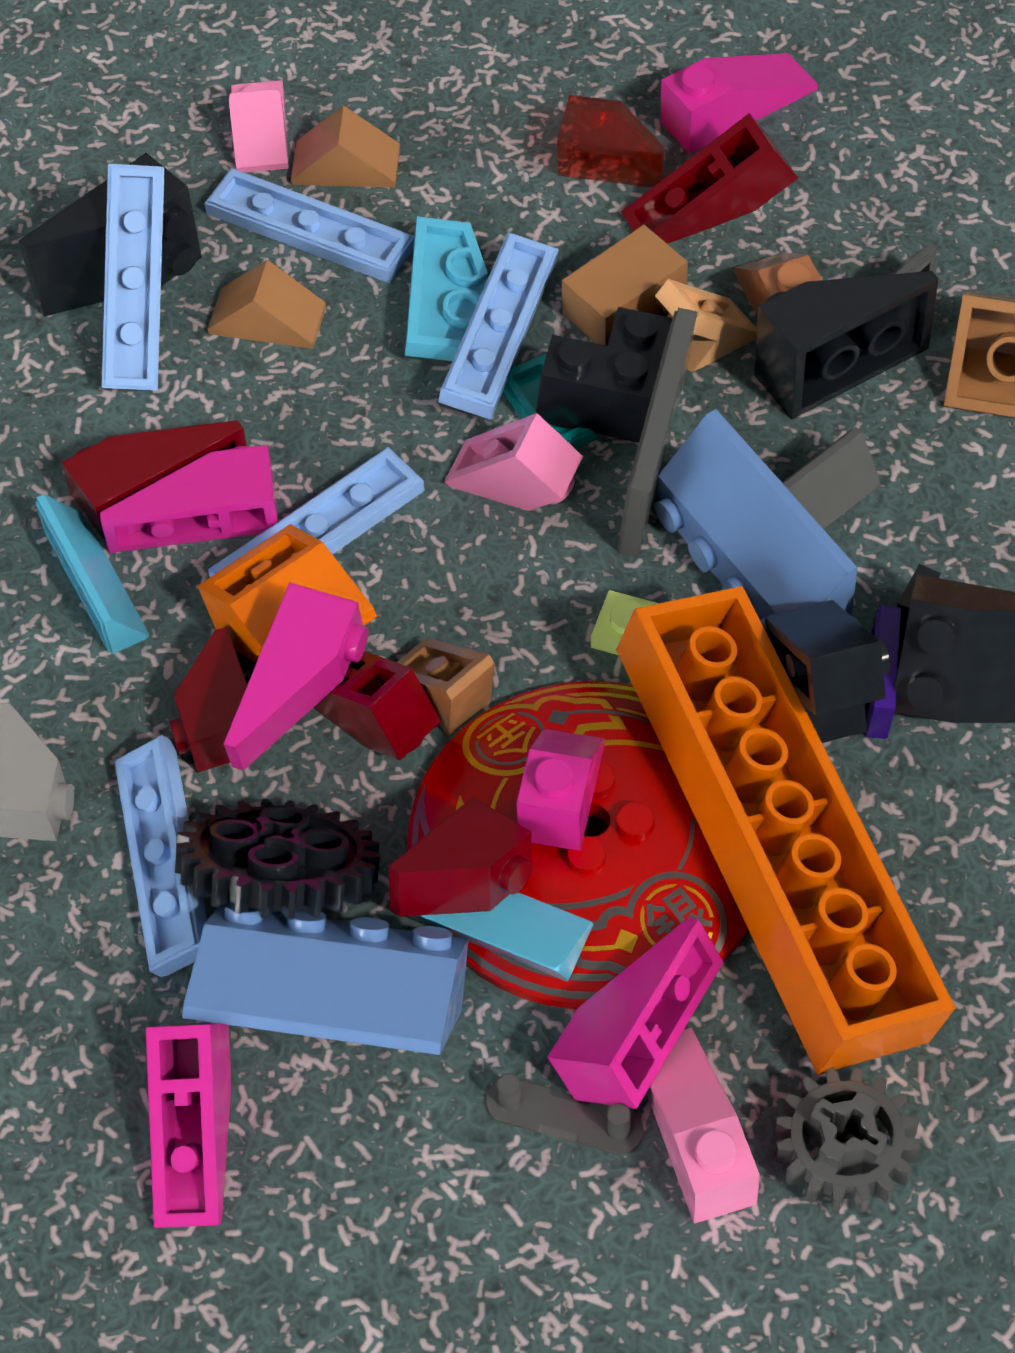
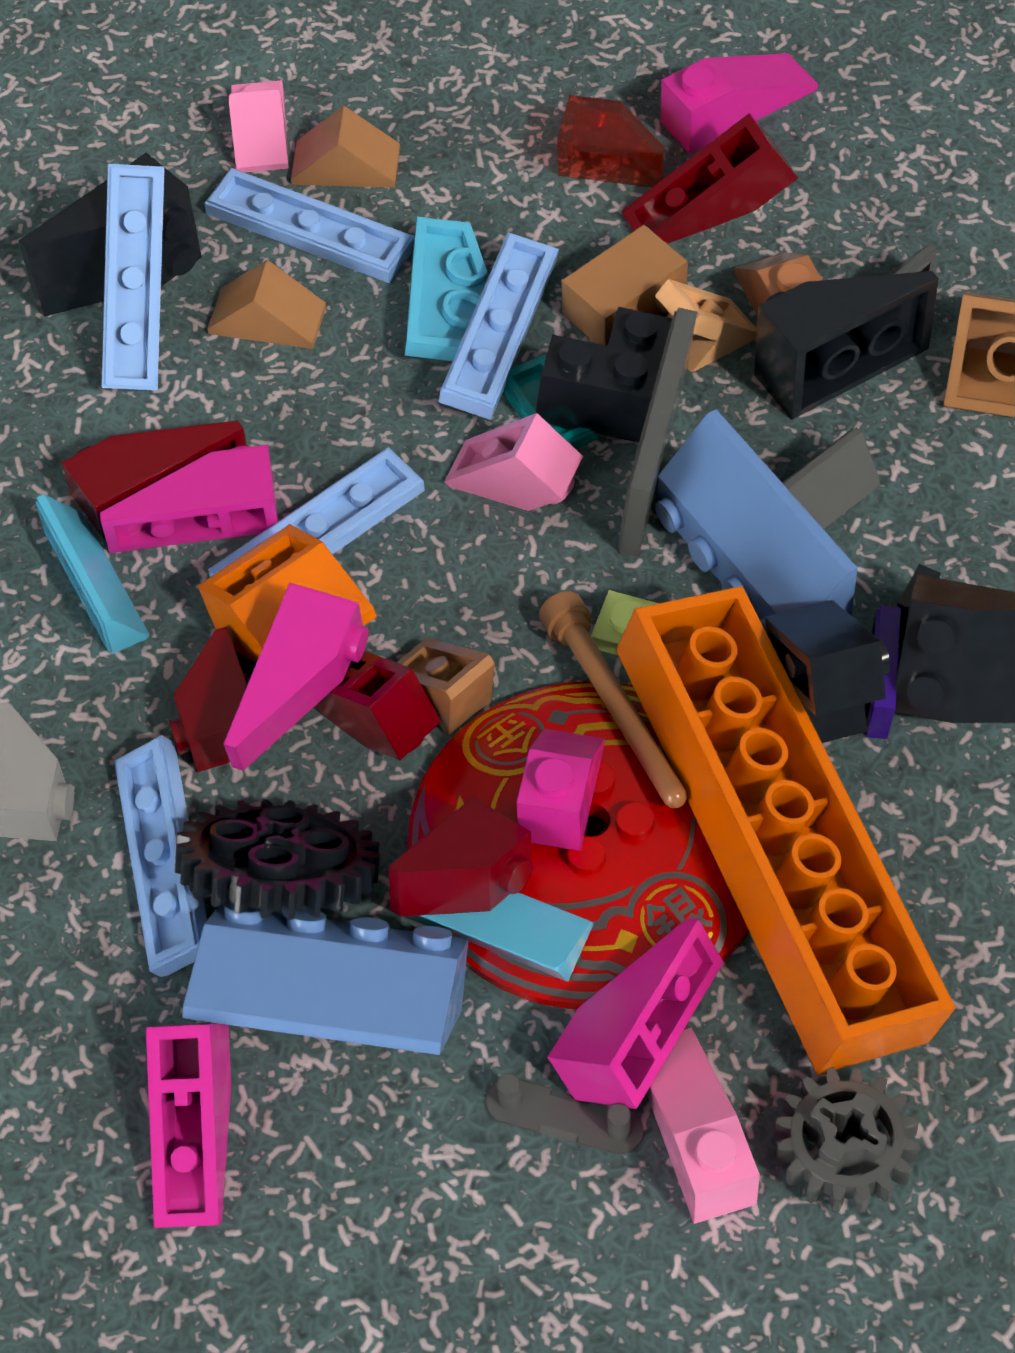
(568, 622): none -> medium nougat piece

